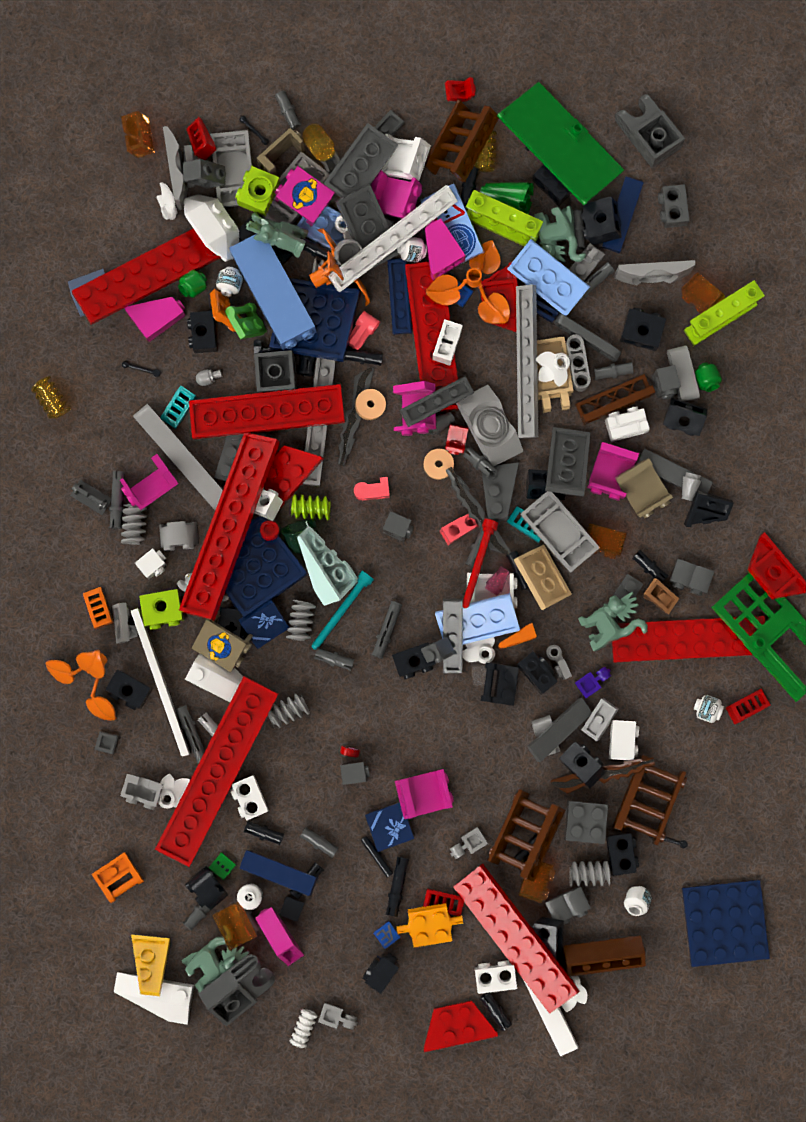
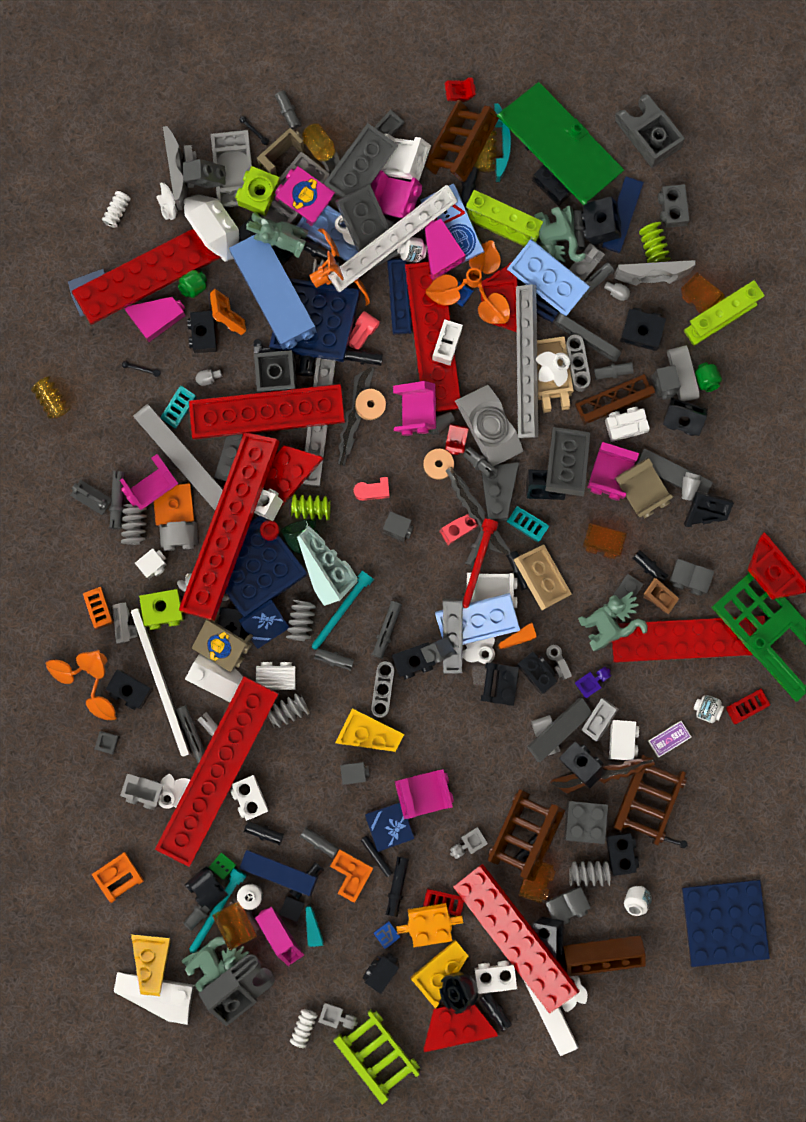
(116, 209): none -> white piece
(137, 127): clear orange piece -> none
(174, 505): none -> orange plate
(201, 141): red slope -> none
(229, 281): head -> none
(235, 879): none -> teal piece
(246, 327): bright green plate -> none
(276, 677): none -> white brick
(314, 934): none -> teal slope
(345, 250): light grey hair -> none
(350, 751): red tile -> none
(356, 872): none -> orange plate
(357, 1059): none -> lime fence
(368, 733): none -> yellow wing
(388, 681): none -> light grey beam
(430, 975): none -> yellow wing
(436, 401): dark grey tile -> none
(459, 992): none -> black cylinder
(497, 581): clear pink cone -> none
(501, 163): none -> teal slope
(511, 193): green cone -> none
(559, 531): light grey slope -> none
(618, 291): none -> light grey cylinder
(653, 243): none -> lime piece
(669, 739): none -> medium lavender tile

